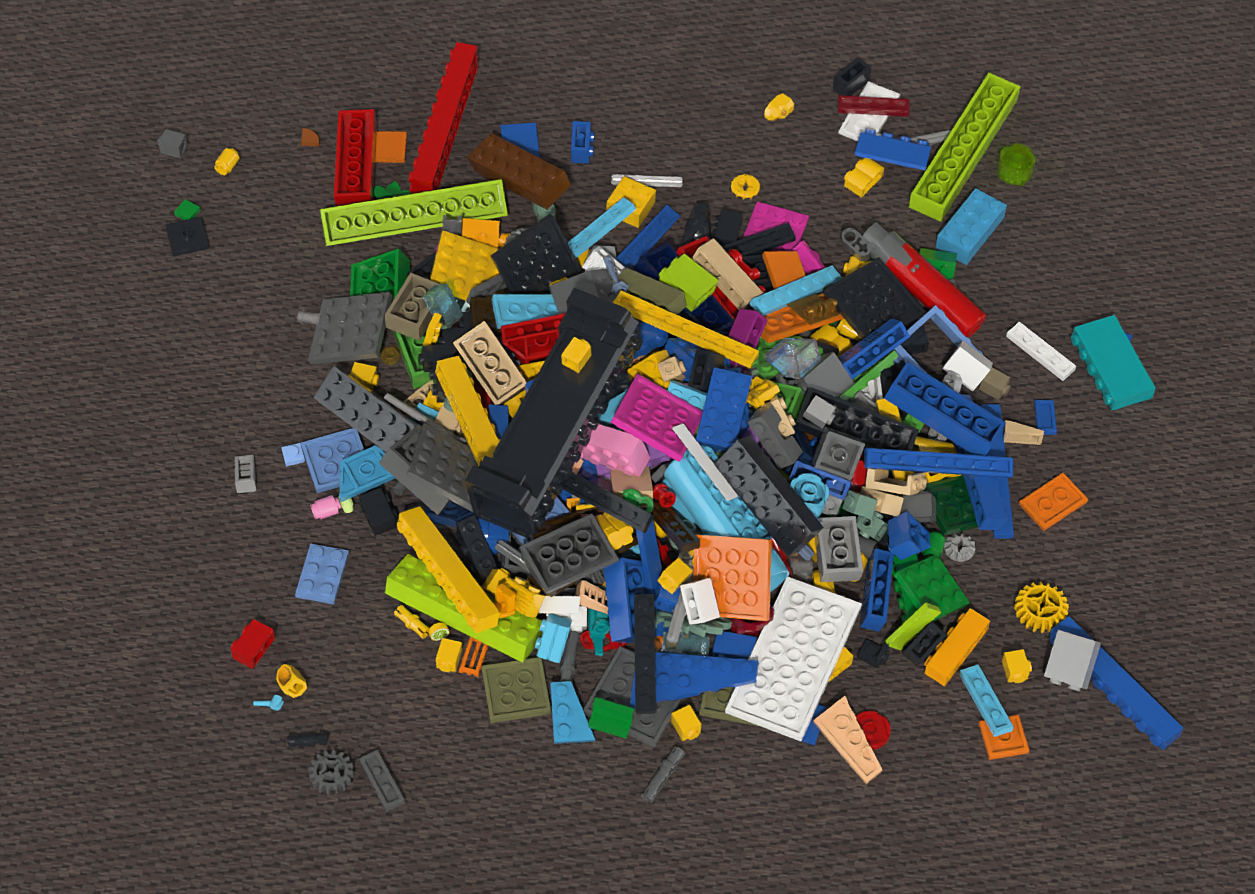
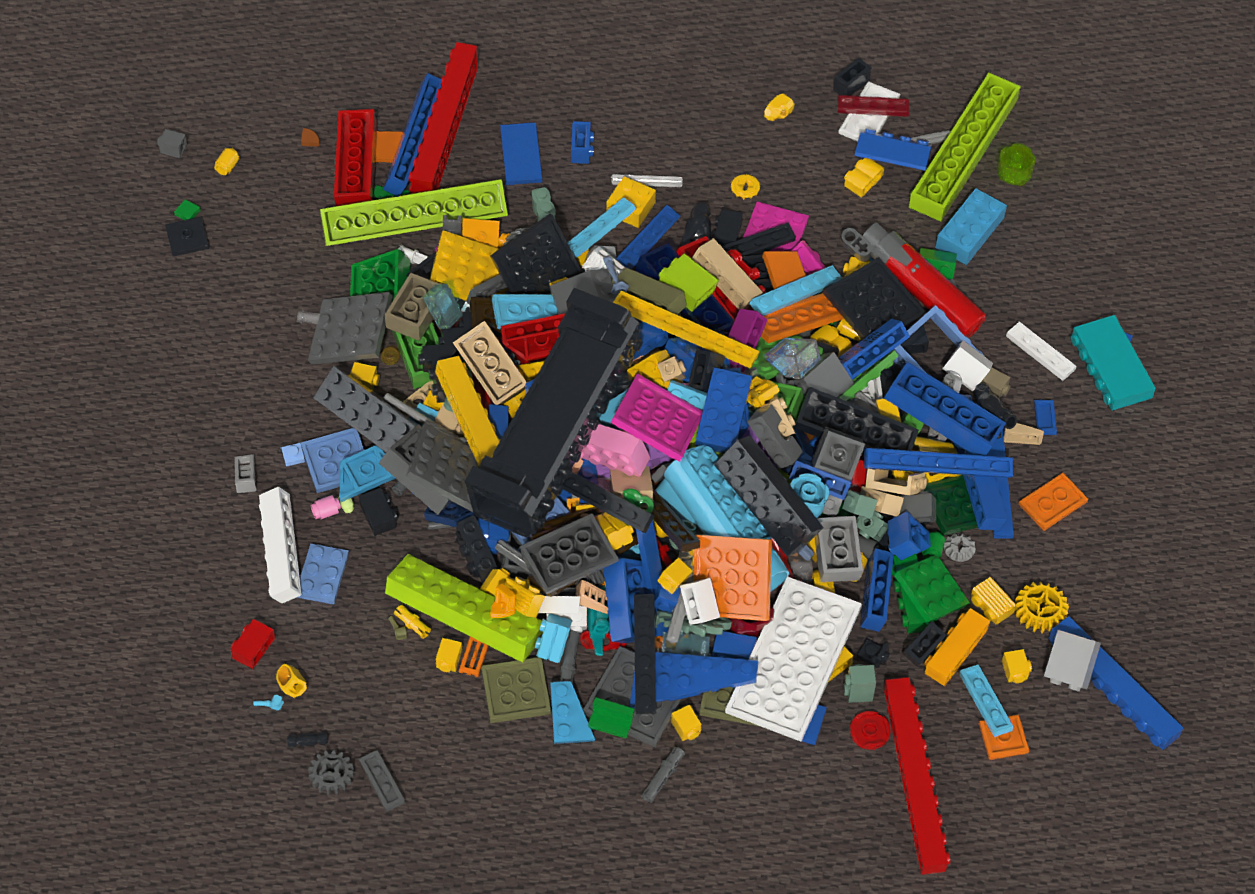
(280, 545): none -> white brick
(400, 633): none -> olive hand
(412, 135): none -> blue brick
(413, 255): none -> white axle
(433, 330): yellow plate -> none
(438, 631): tile -> none
(448, 570): yellow brick -> none
(519, 171): reddish brown brick -> none
(576, 354): yellow brick -> none
(665, 497): red bush -> none
(705, 462): white sticker -> none
(814, 308): pearl gold hinge -> none
(820, 412): light grey brick -> none
(847, 737): light nougat wing -> none
(860, 683): none -> sand green brick
(913, 626): lime tile -> none
(915, 776): none -> red brick
(992, 404): none -> black animal
(992, 601): none -> yellow brick

